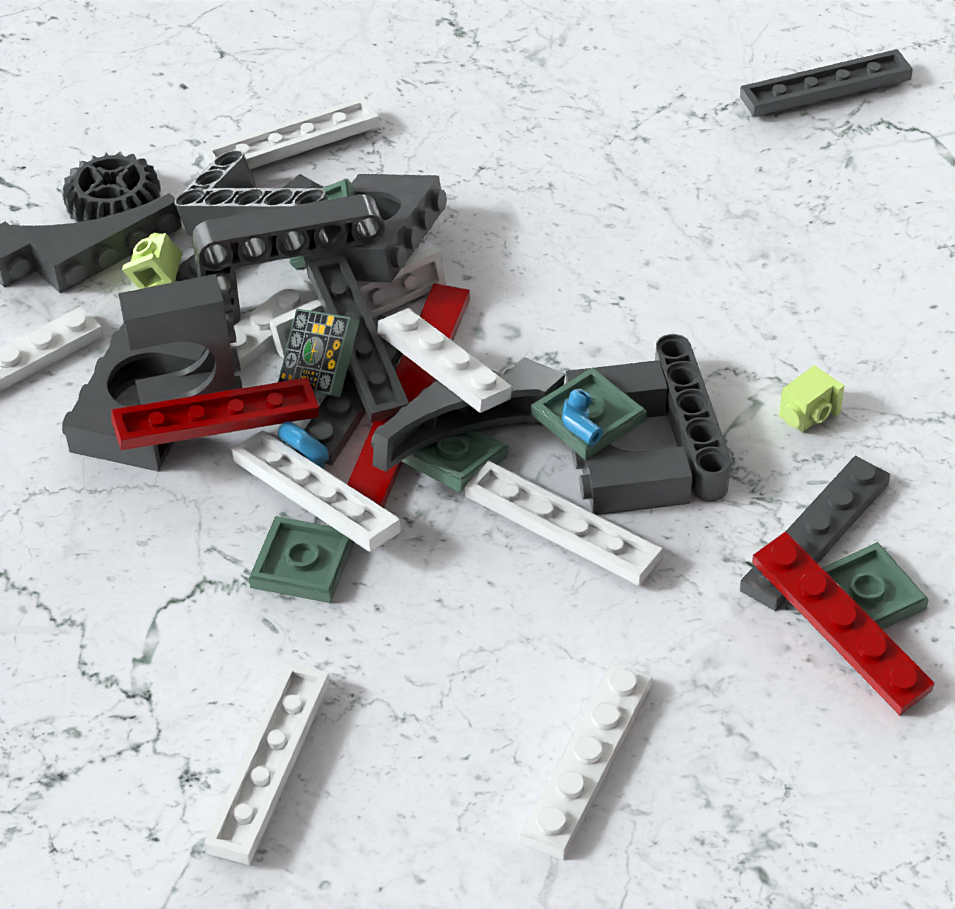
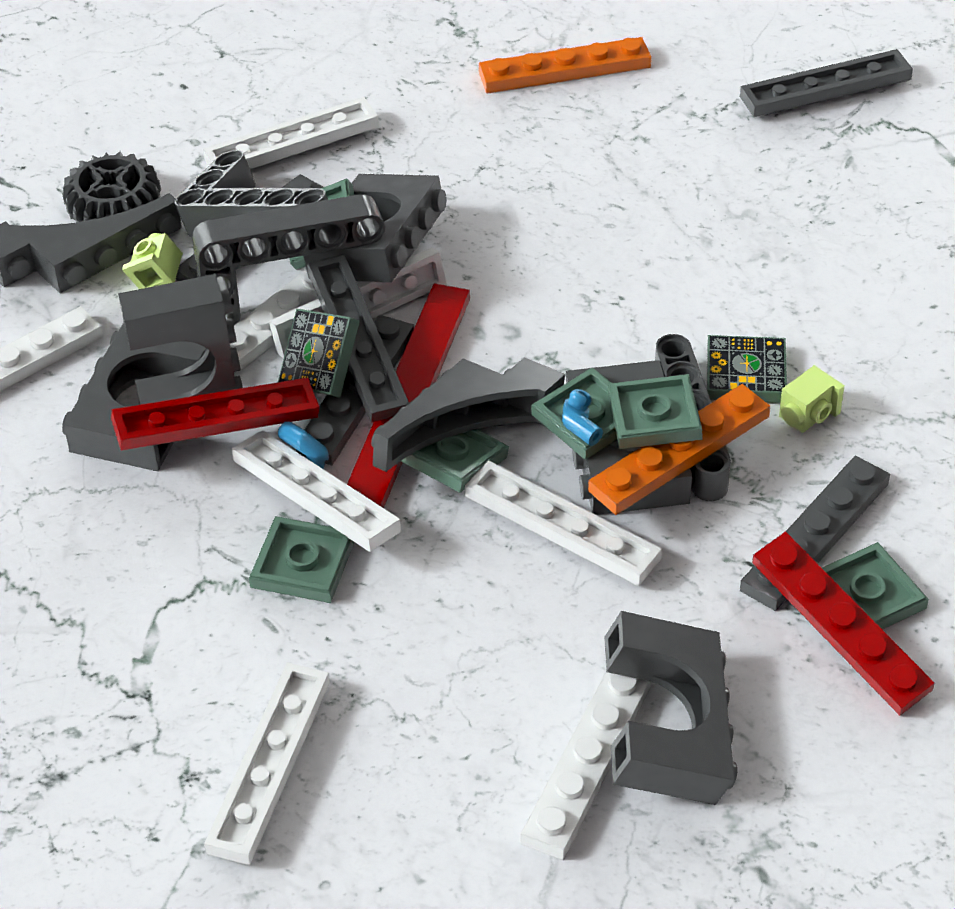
(444, 360): white plate -> none
(564, 64): none -> orange plate
(654, 411): none -> sand green tile
(658, 464): none -> orange plate
(690, 665): none -> dark grey arch
(747, 361): none -> tile

